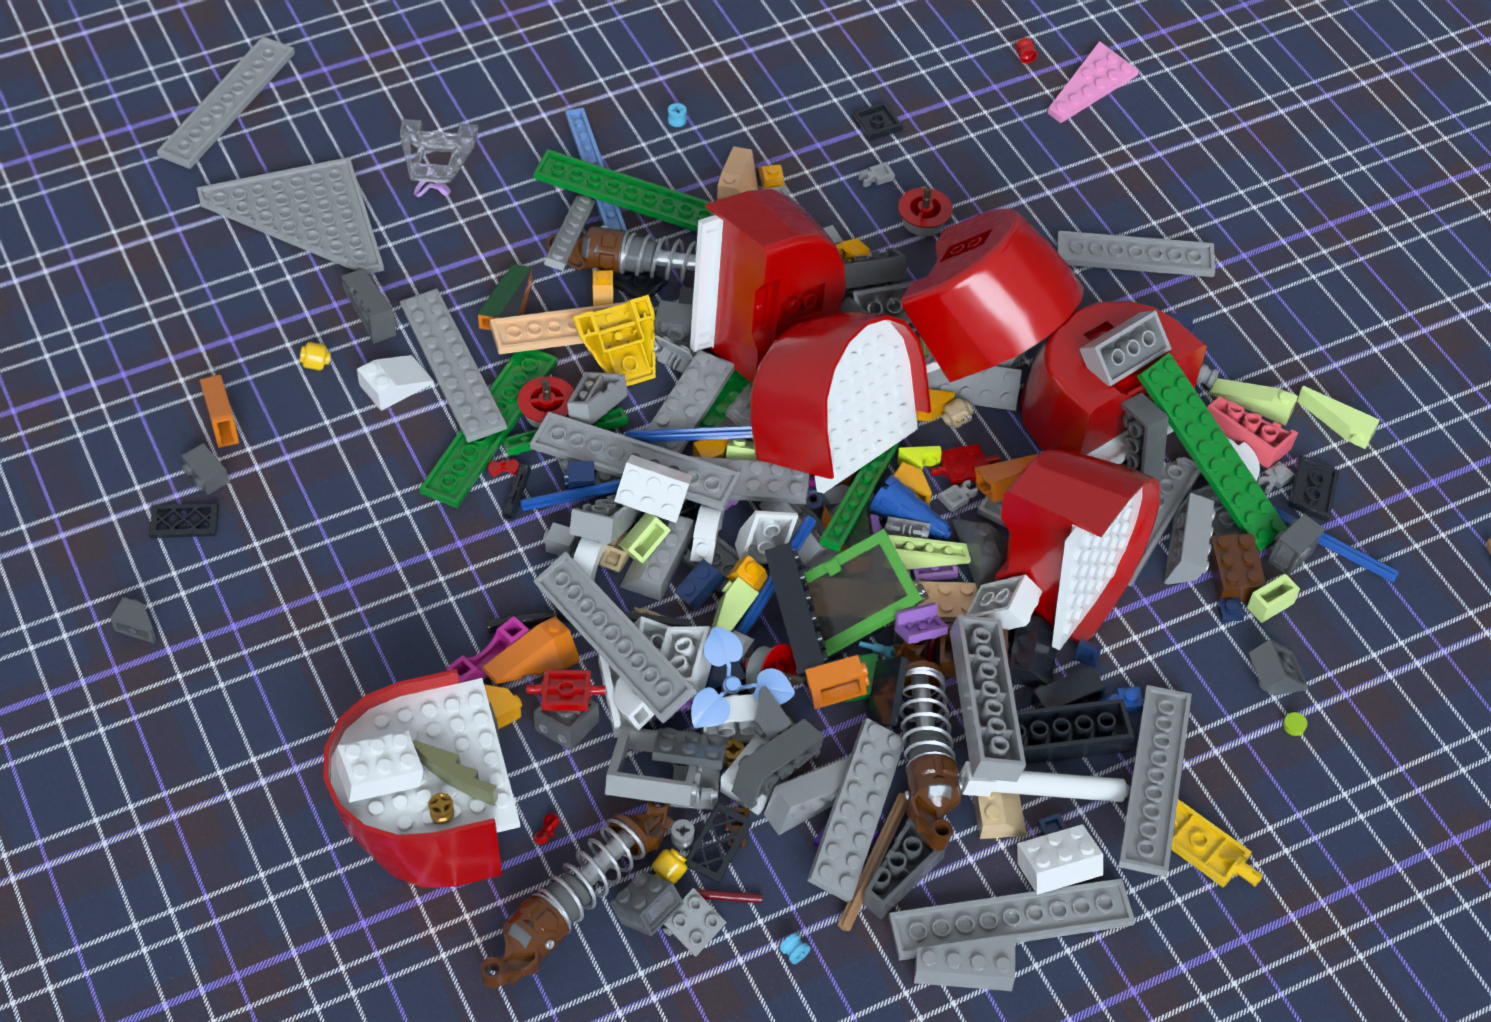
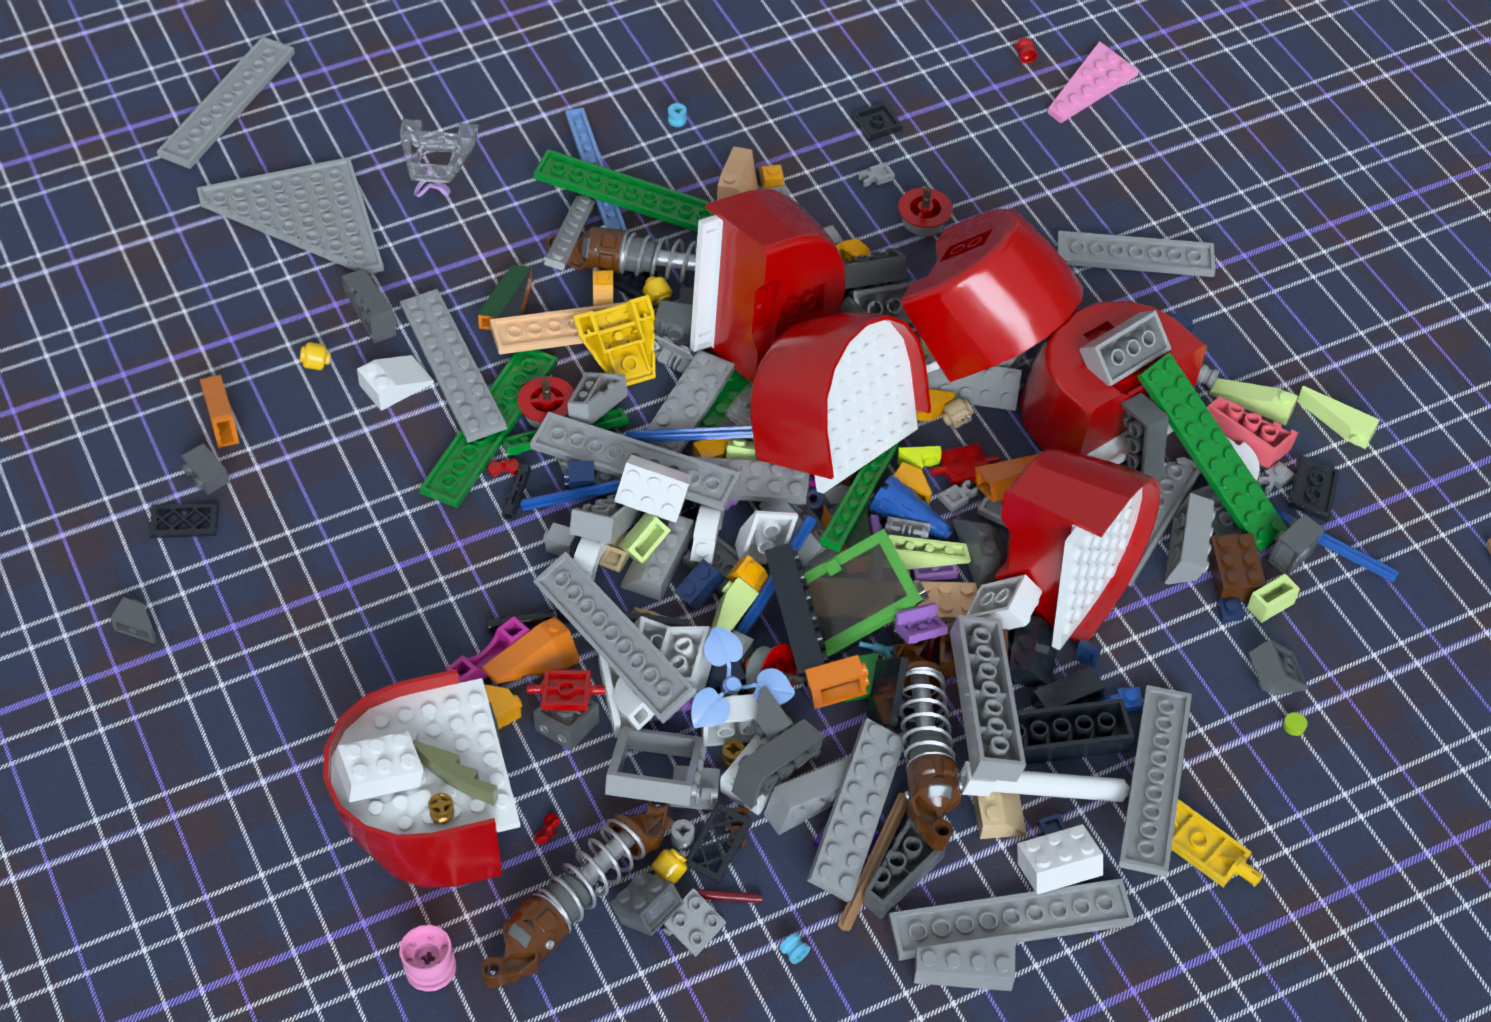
(428, 958): none -> bright pink wheel
(657, 289): none -> yellow head
(690, 748): dark grey plate -> none

